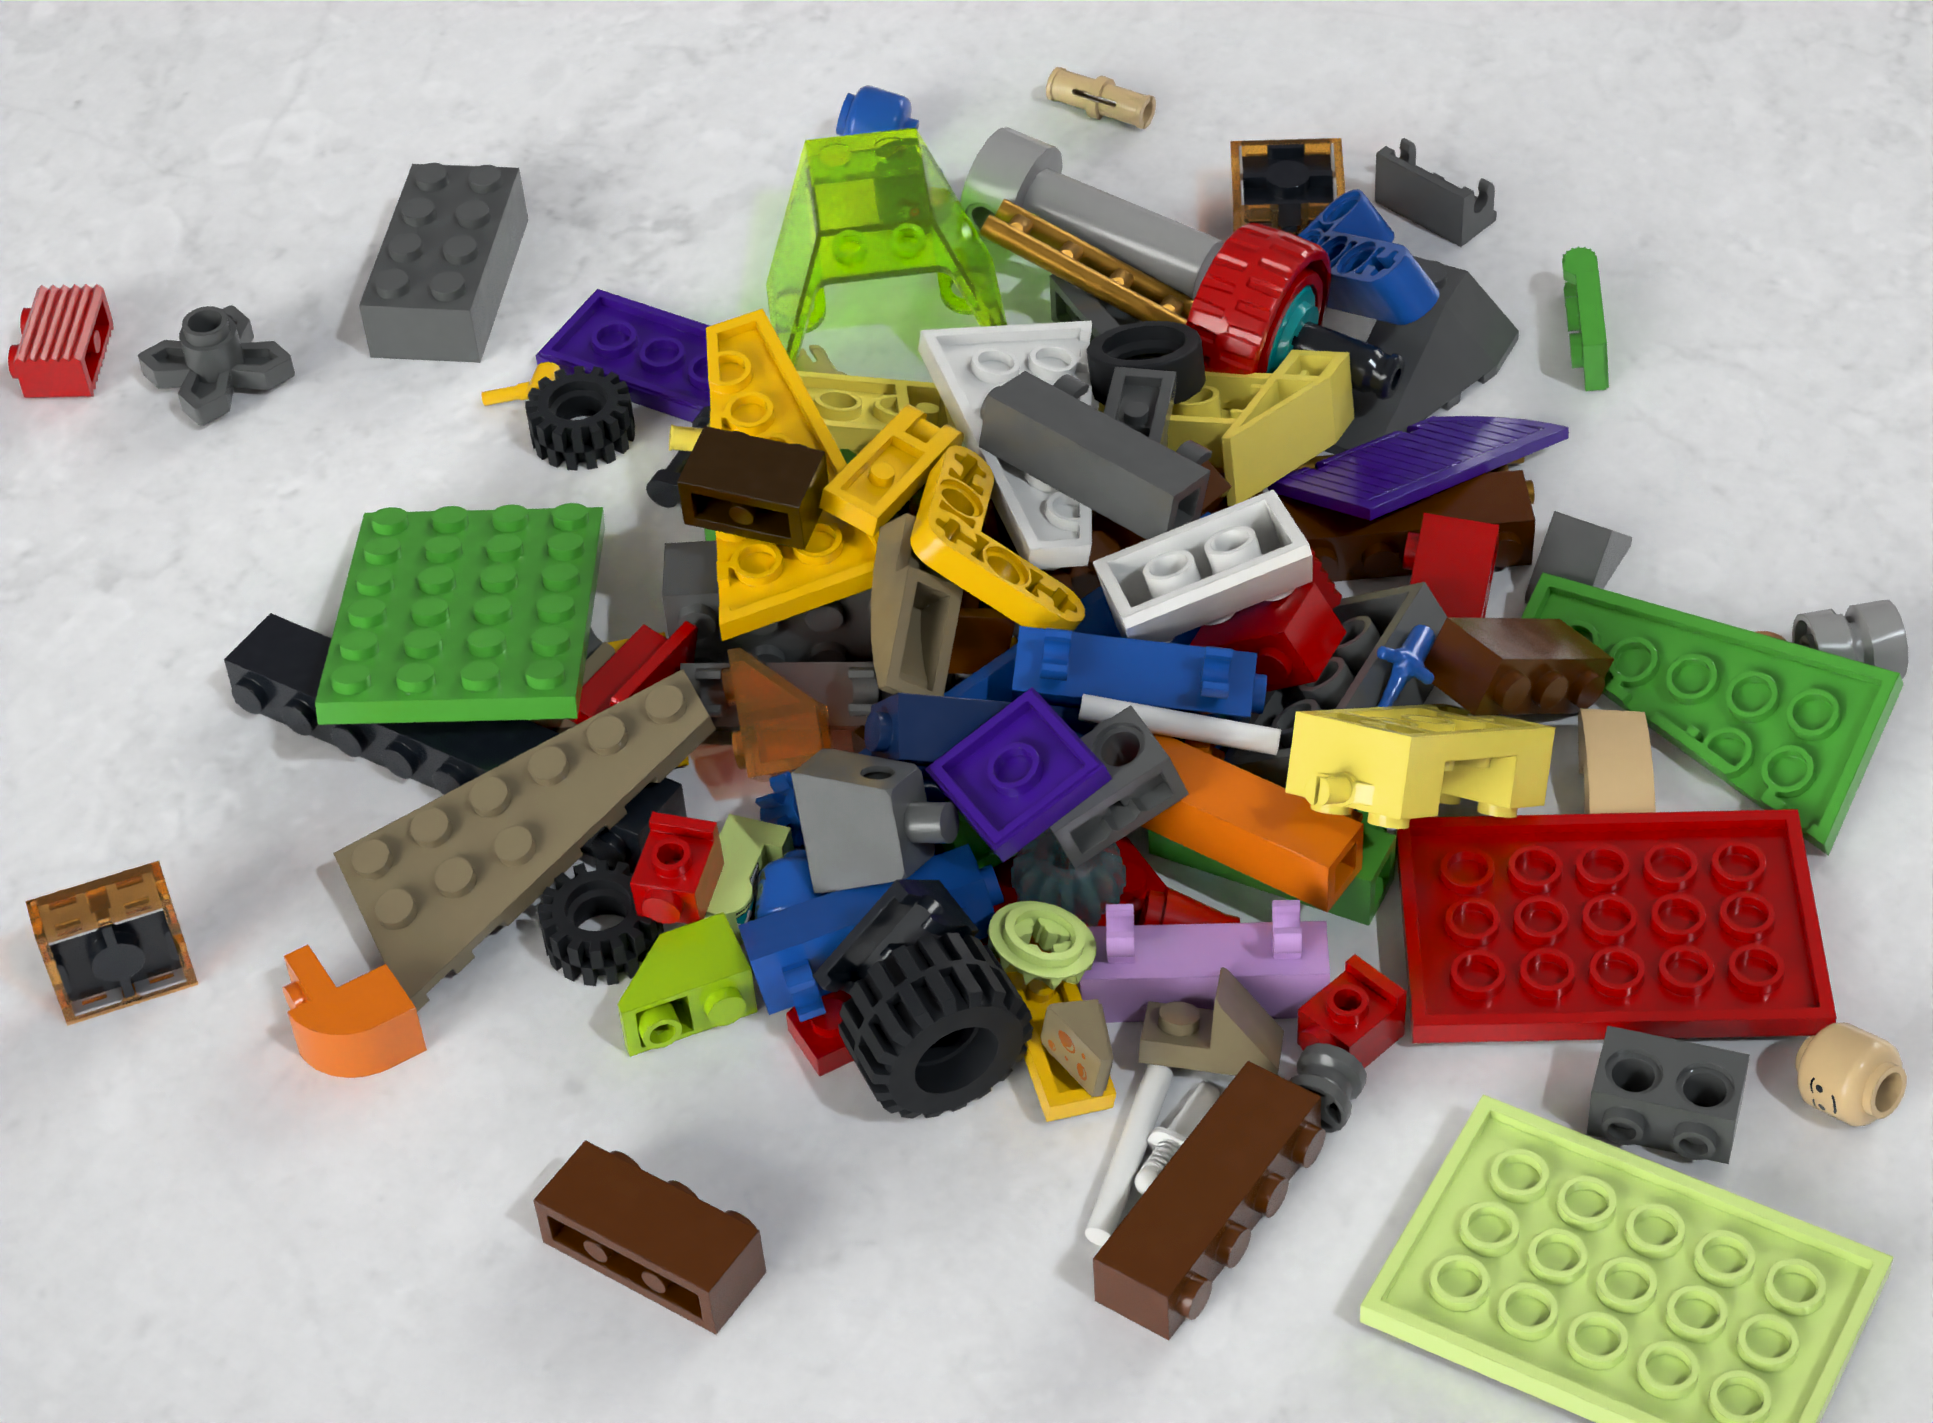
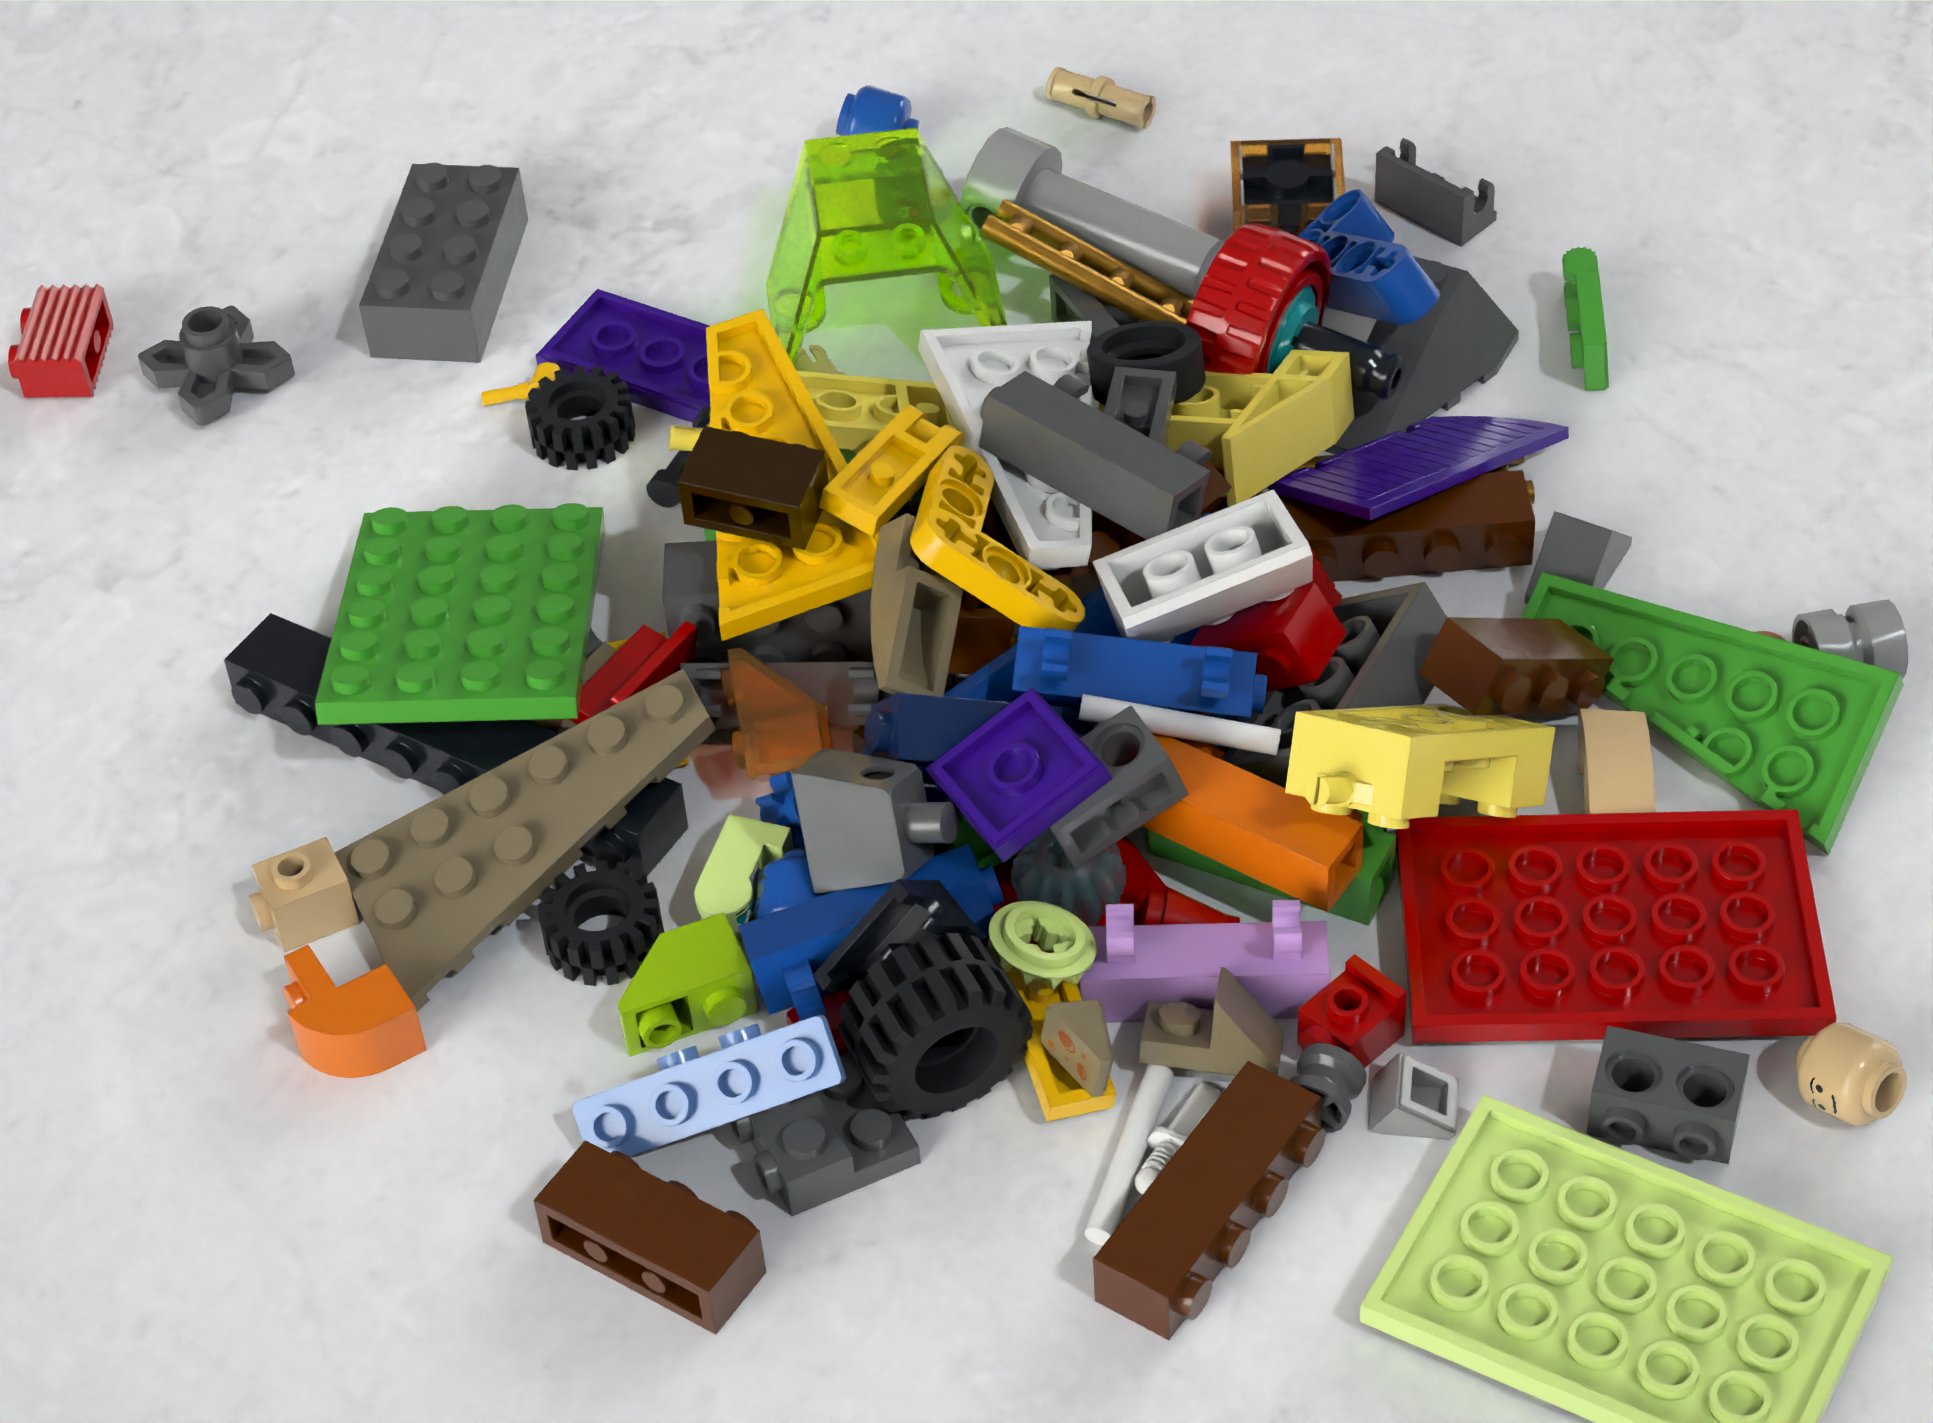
(111, 943): piece -> none
(303, 895): none -> tan brick
(677, 869): red brick -> none
(712, 1089): none -> bracket
(827, 1143): none -> dark grey plate
(1407, 662): blue bar -> none
(1413, 1100): none -> light grey slope
(1455, 562): red brick -> none

